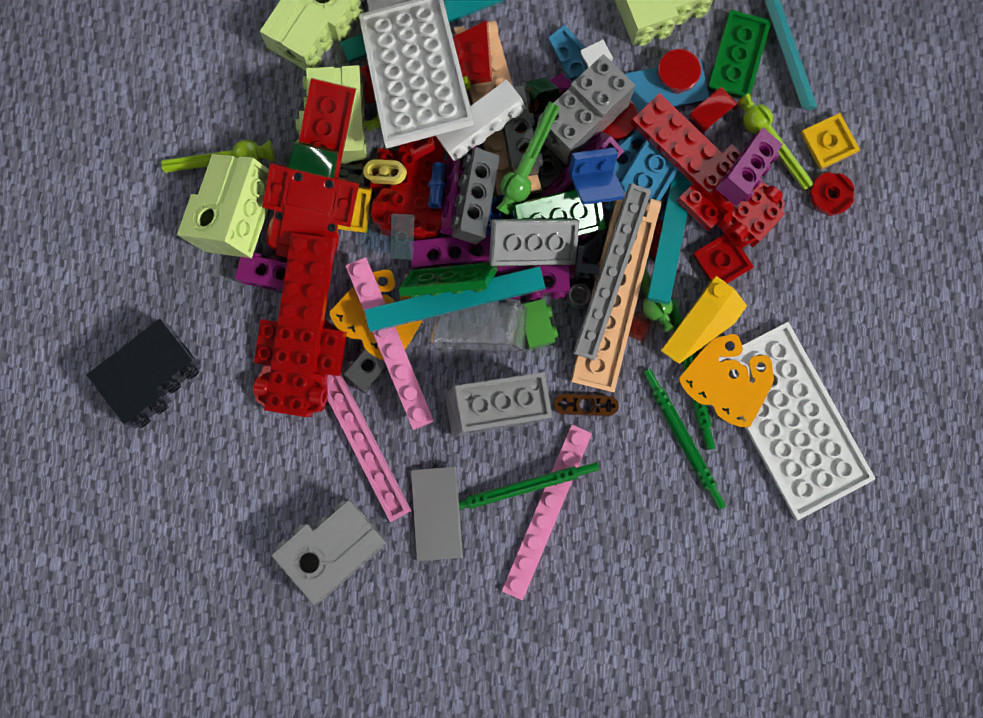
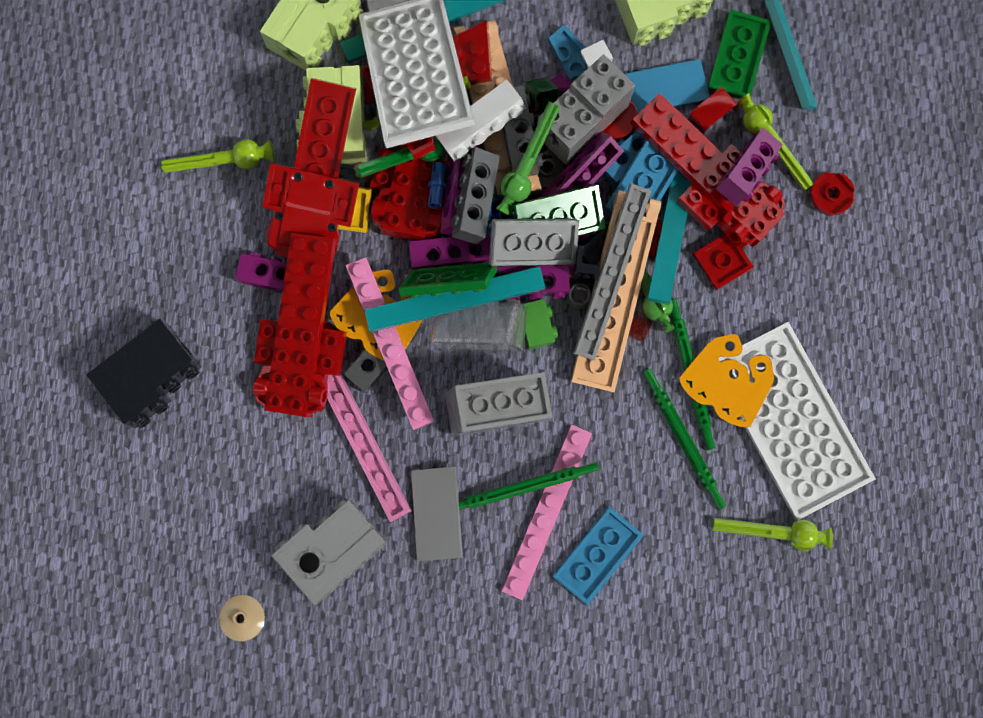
(228, 208): yellowish green piece -> none
(252, 613): none -> tan dish
(313, 159): dark green piece -> none
(387, 171): light yellow plate -> none
(395, 158): none -> green piece
(402, 236): clear light blue plate -> none
(595, 176): blue bracket -> none
(598, 555): none -> dark azure tile
(602, 411): reddish brown beam -> none
(679, 70): red tile -> none
(710, 315): yellow wedge -> none
(802, 533): none -> lime piece
(830, 141): yellow plate -> none

